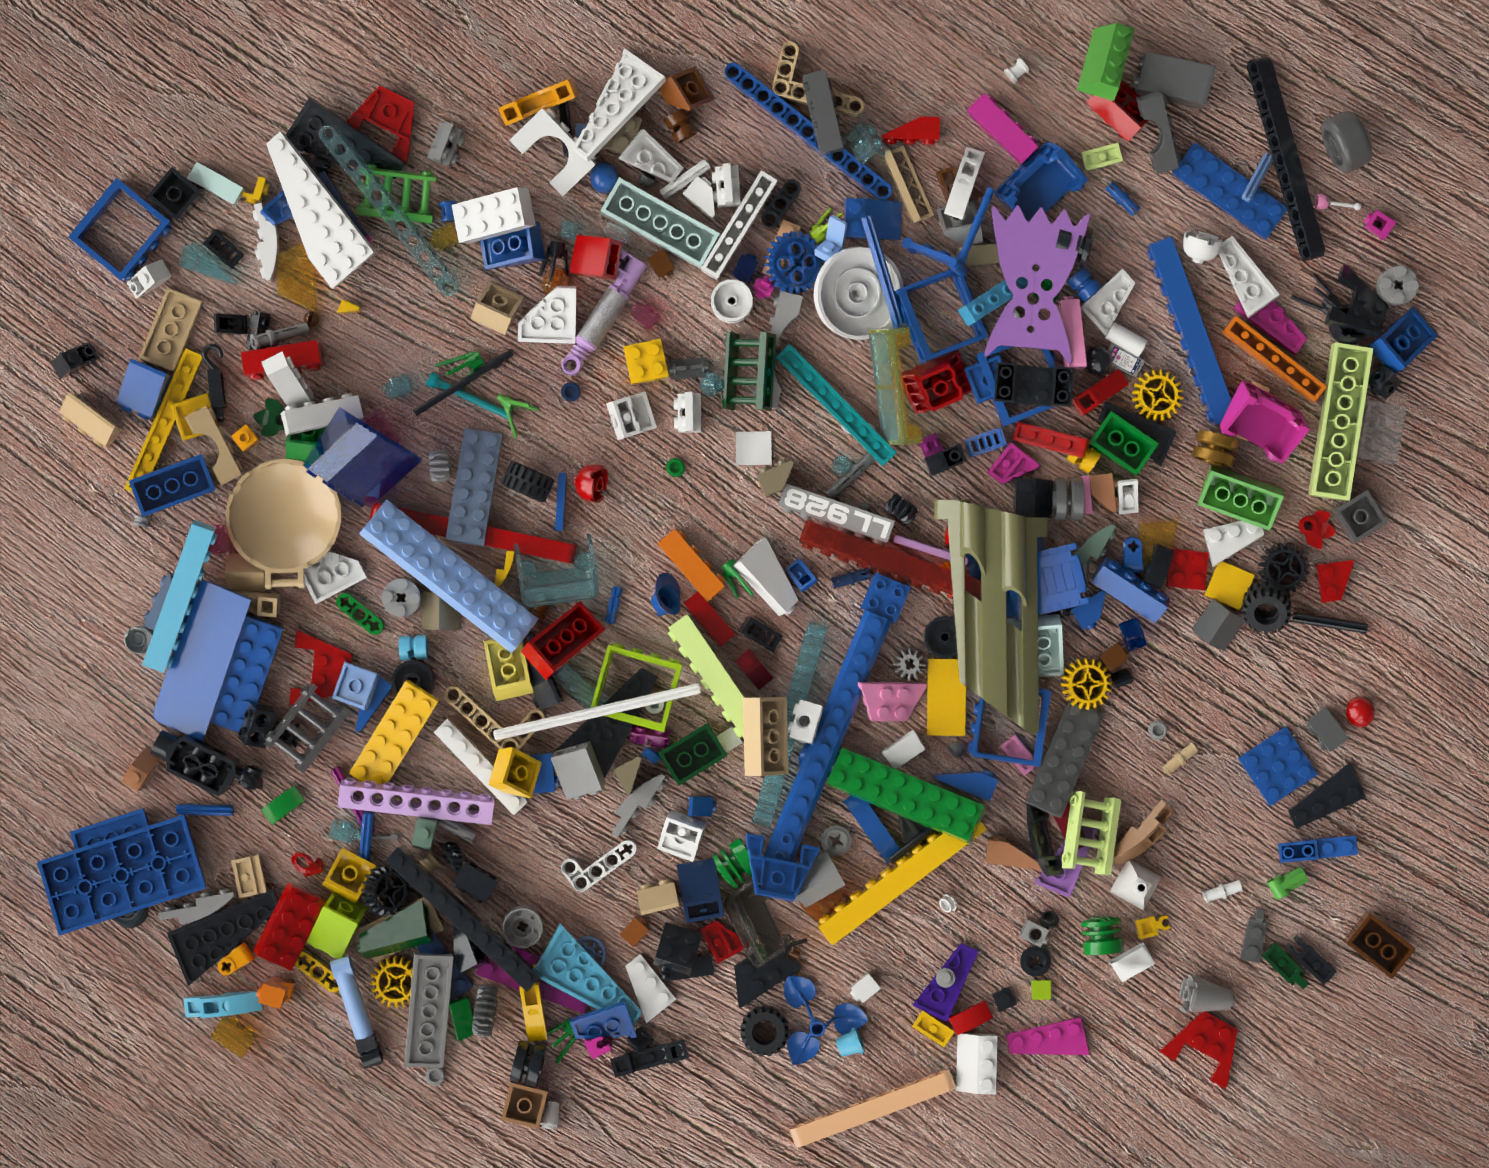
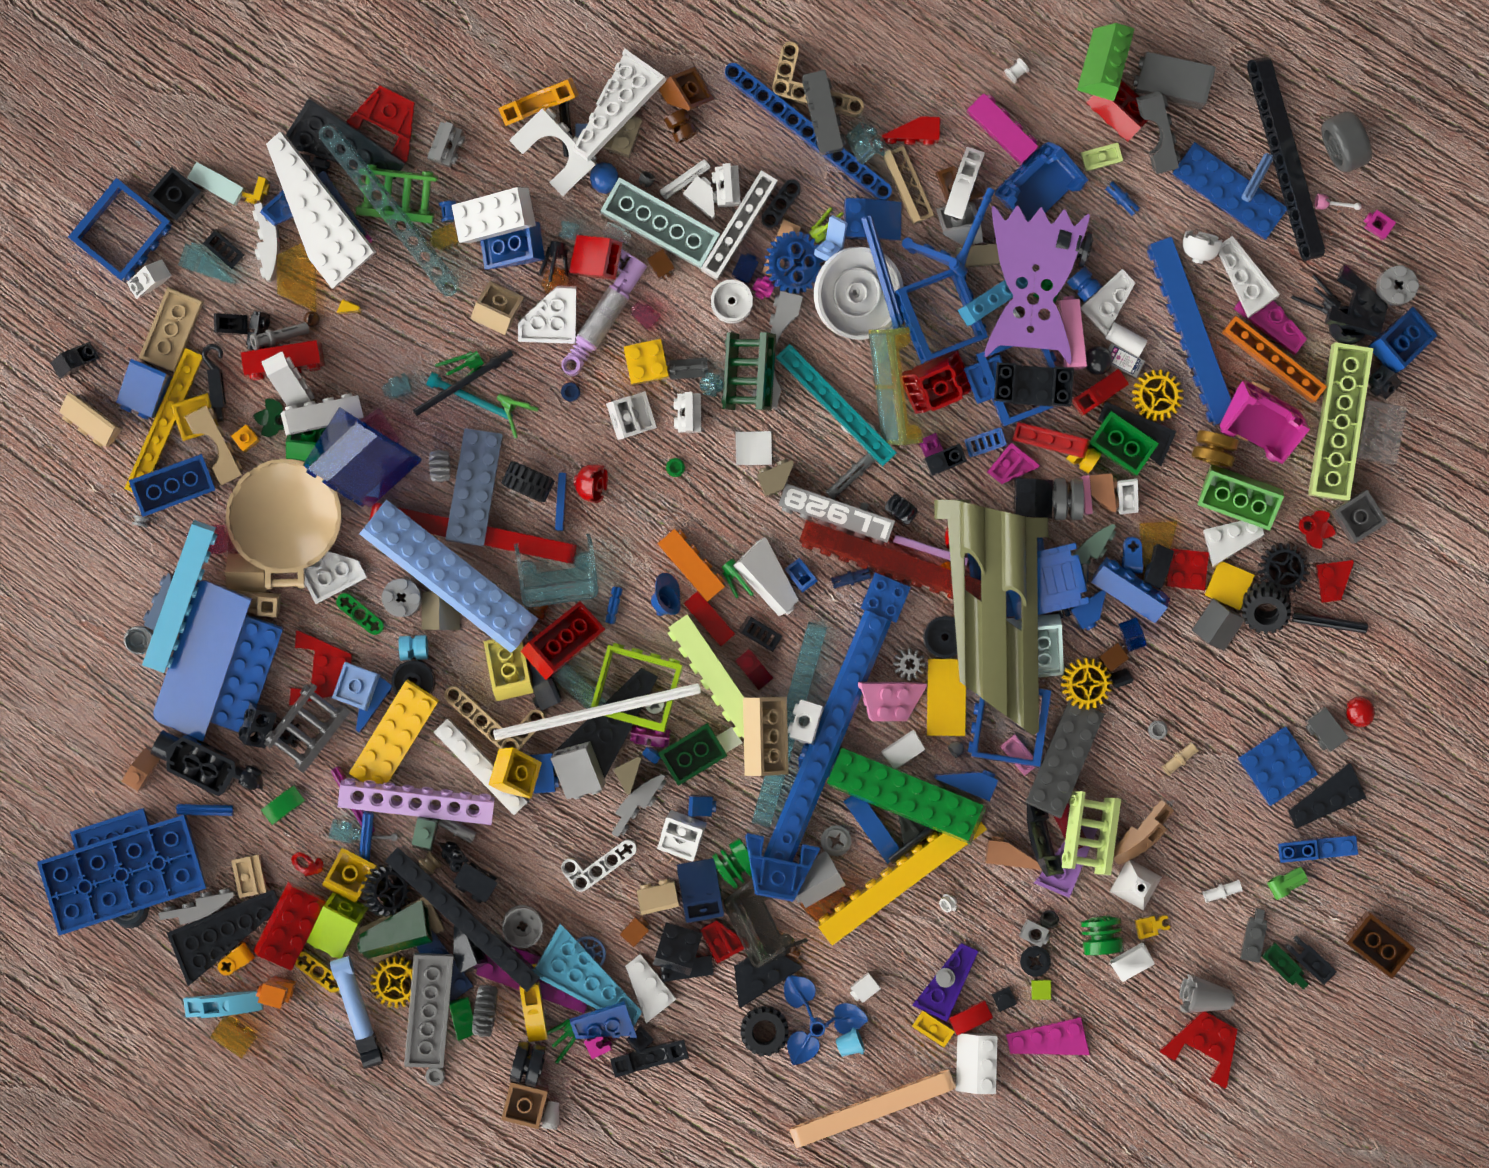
(501, 575): yellow slope -> none
(651, 157): white wing -> none
(841, 465): clear light blue plate -> none

